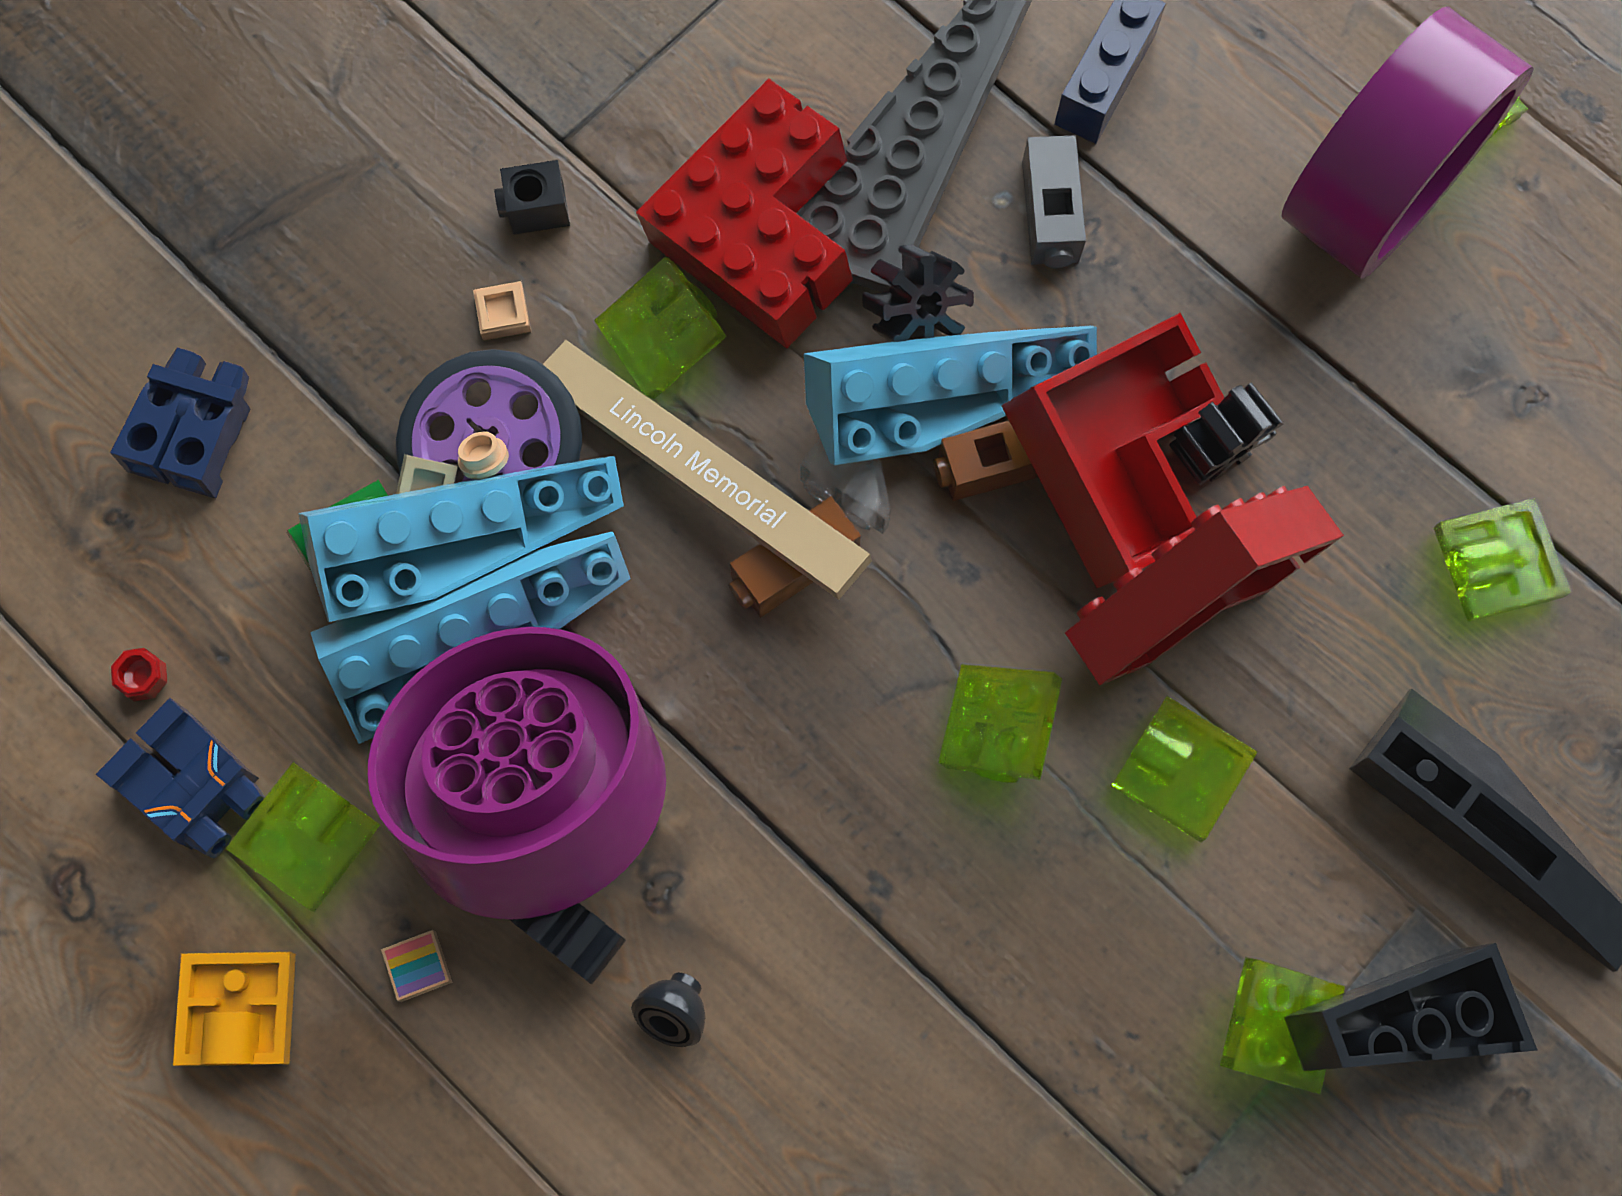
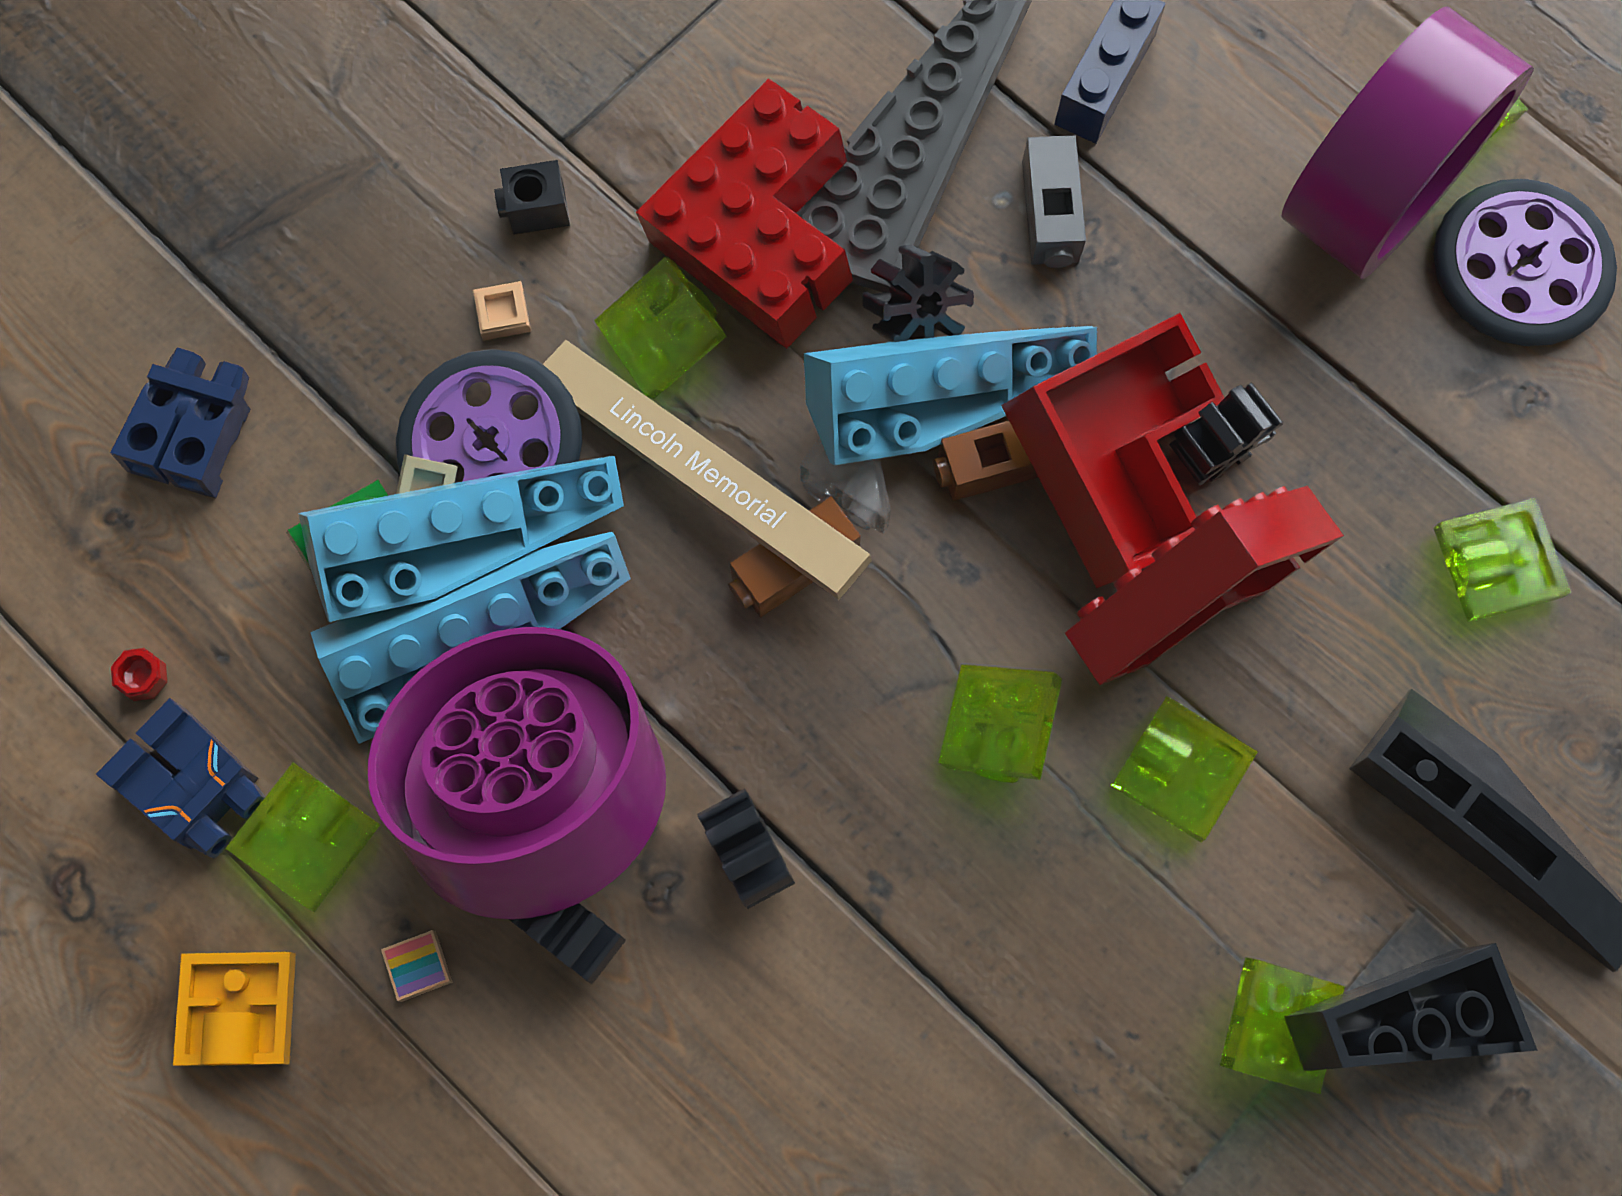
(482, 455): light nougat plate -> none
(671, 1011): black brick -> none
(745, 849): none -> black gear
(1481, 299): none -> wedge

